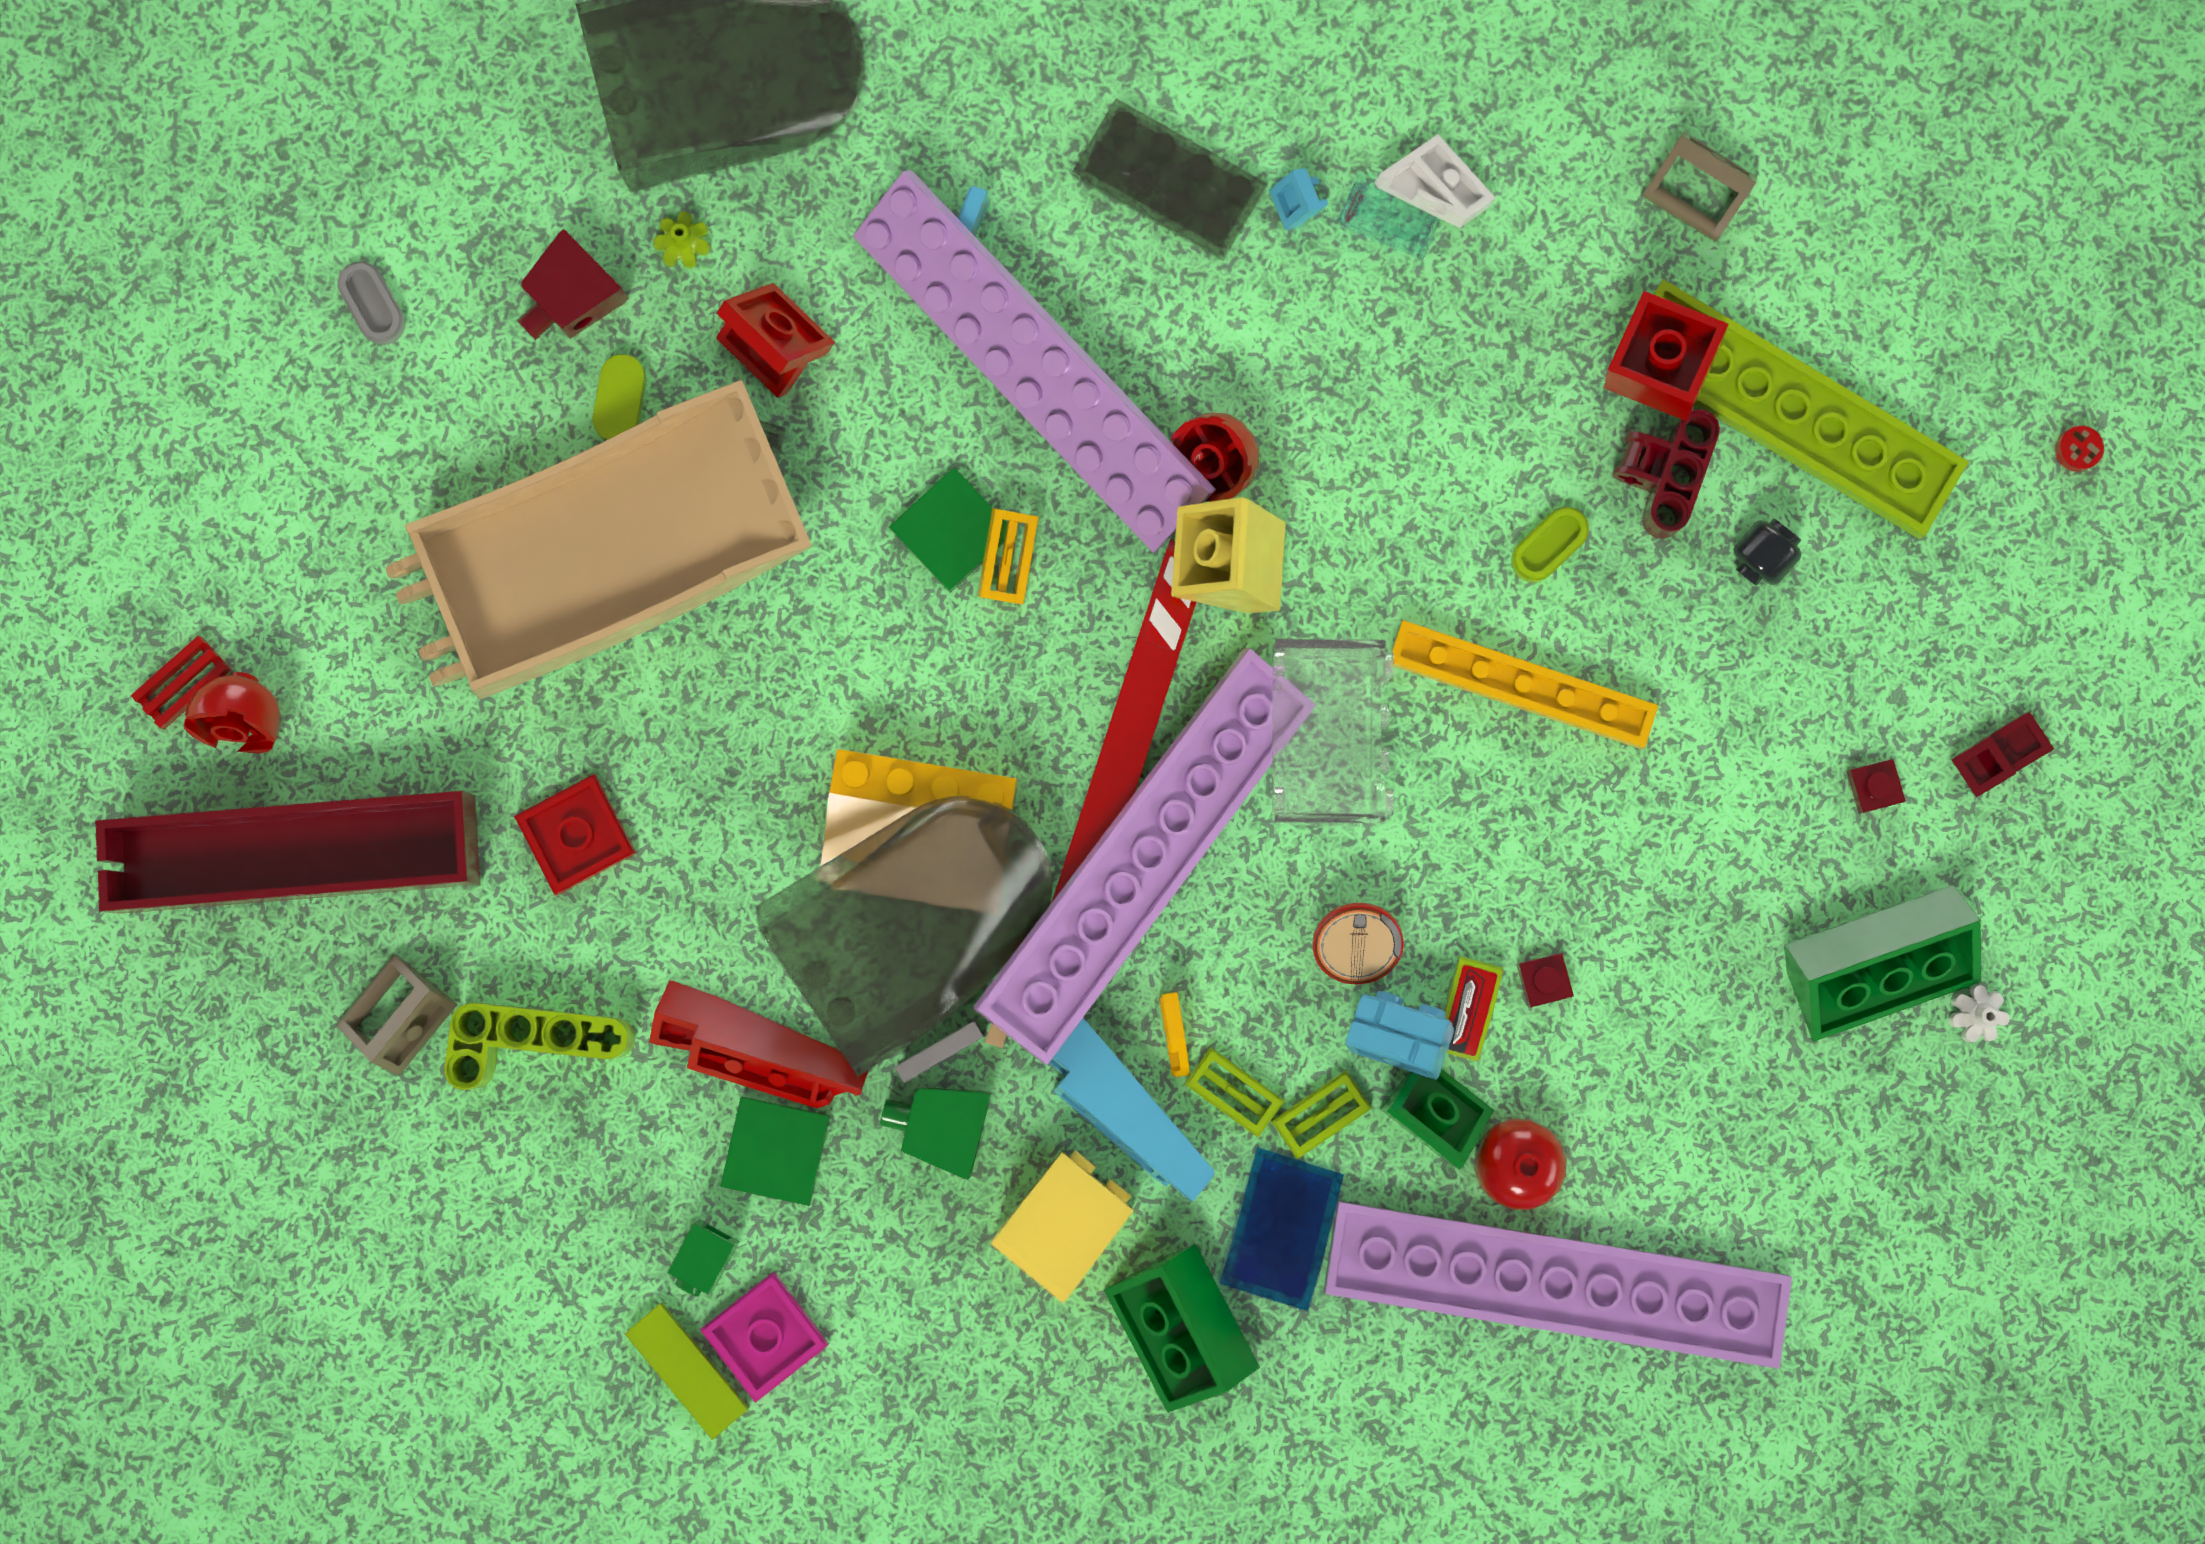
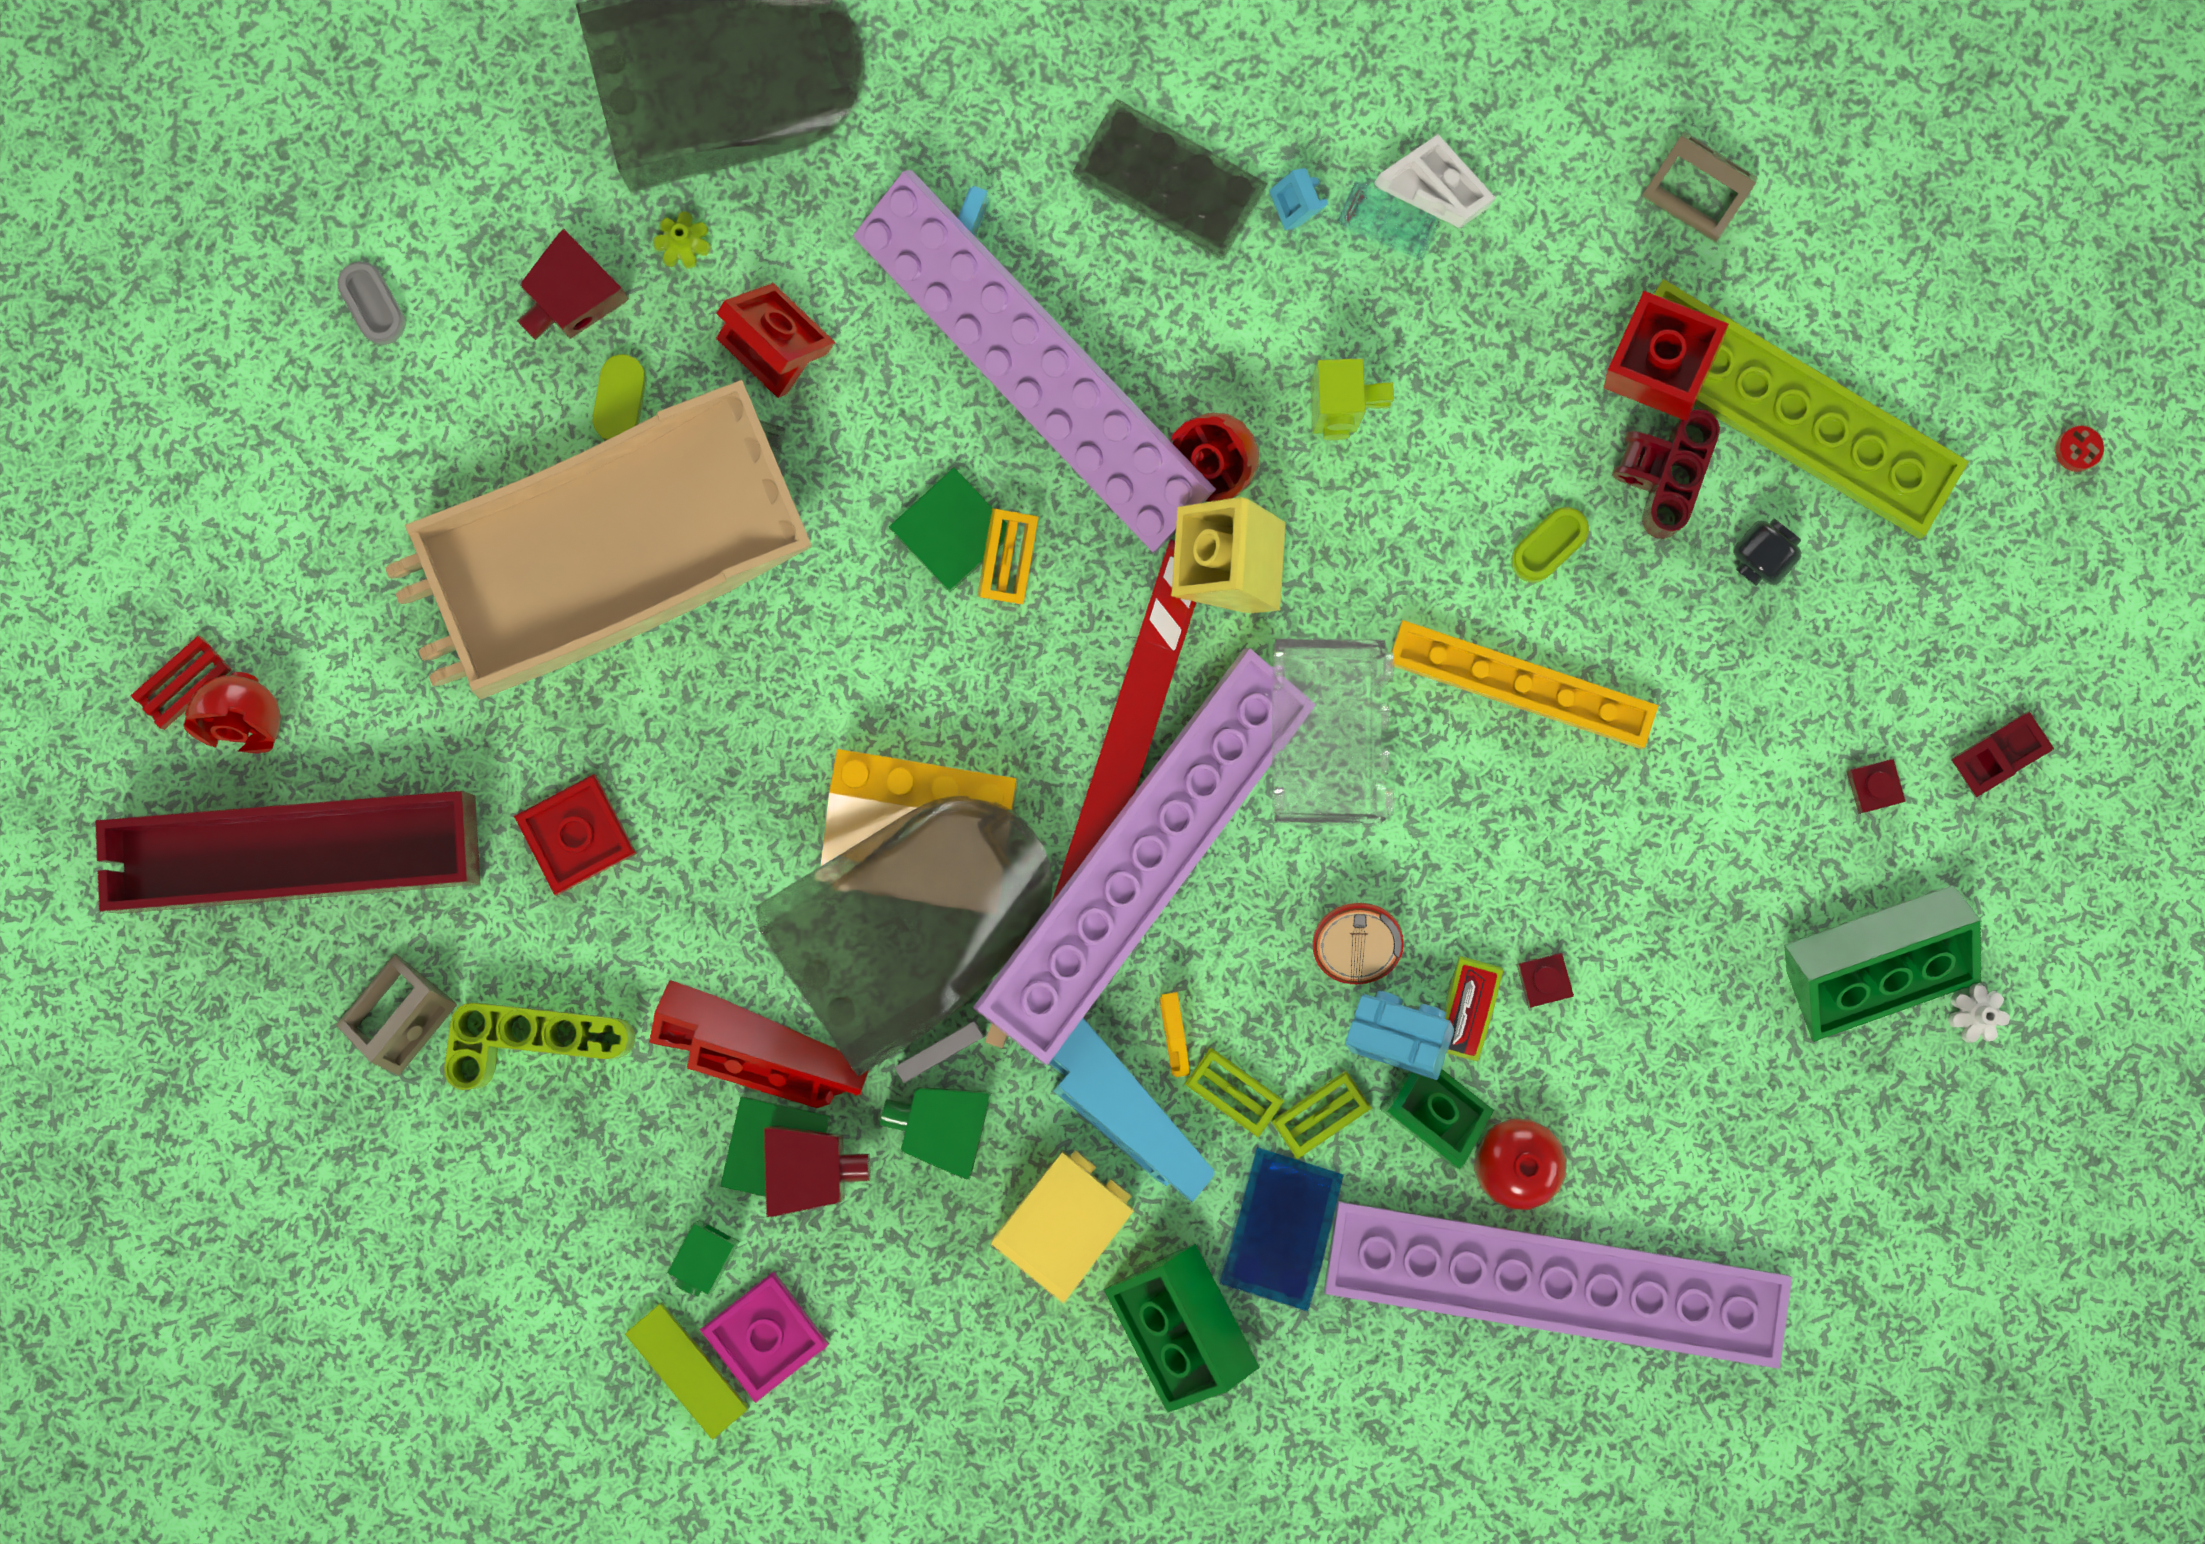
(808, 1169): none -> dark red torso
(1341, 397): none -> lime brick

